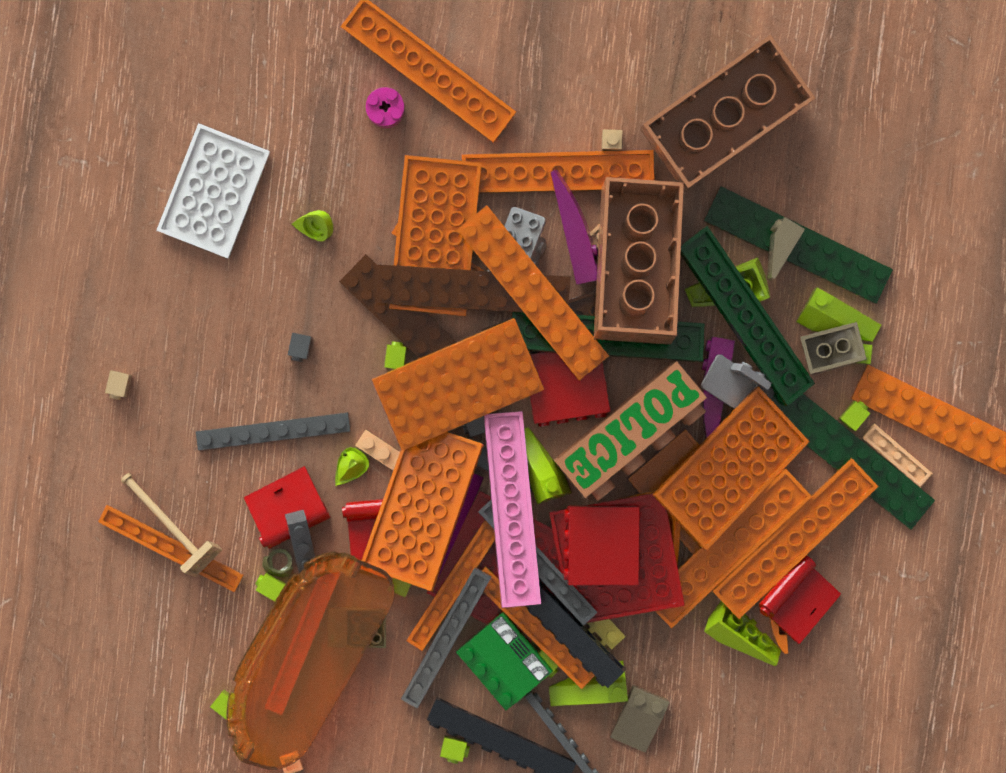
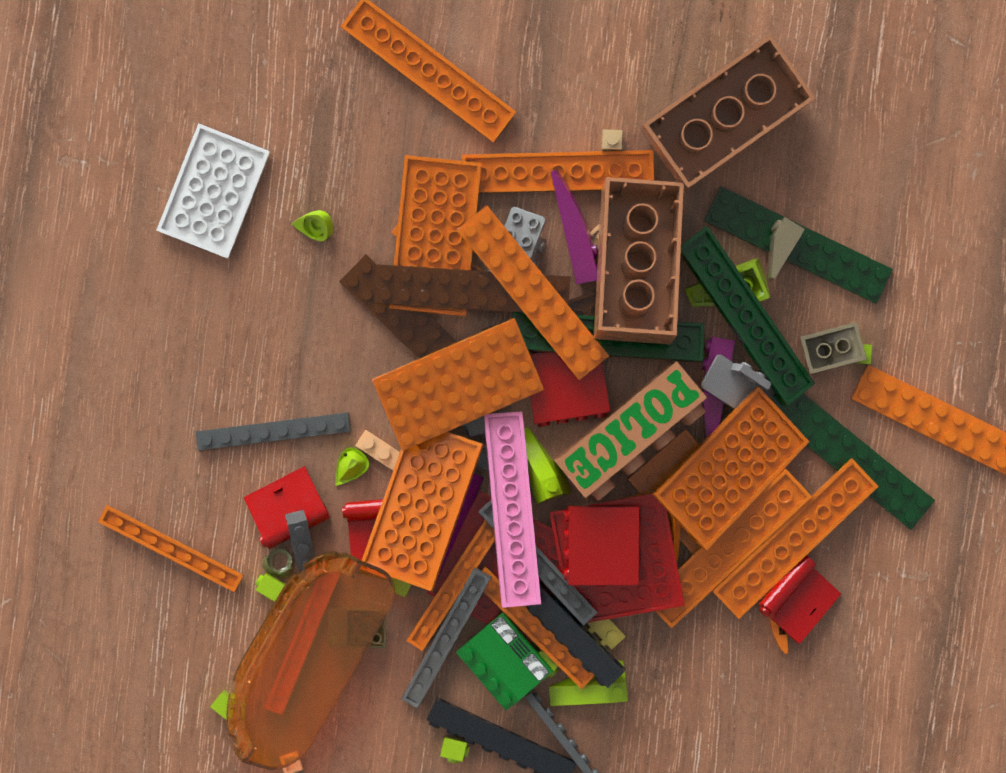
(118, 384): tan brick -> none
(200, 557): tan tile -> none
(299, 347): dark grey brick -> none
(390, 98): dark pink brick -> none
(395, 355): lime brick -> none
(640, 718): dark tan slope -> none
(741, 635): lime wedge -> none
(827, 312): lime wedge -> none
(854, 415): lime brick -> none
(896, 455): light nougat tile -> none

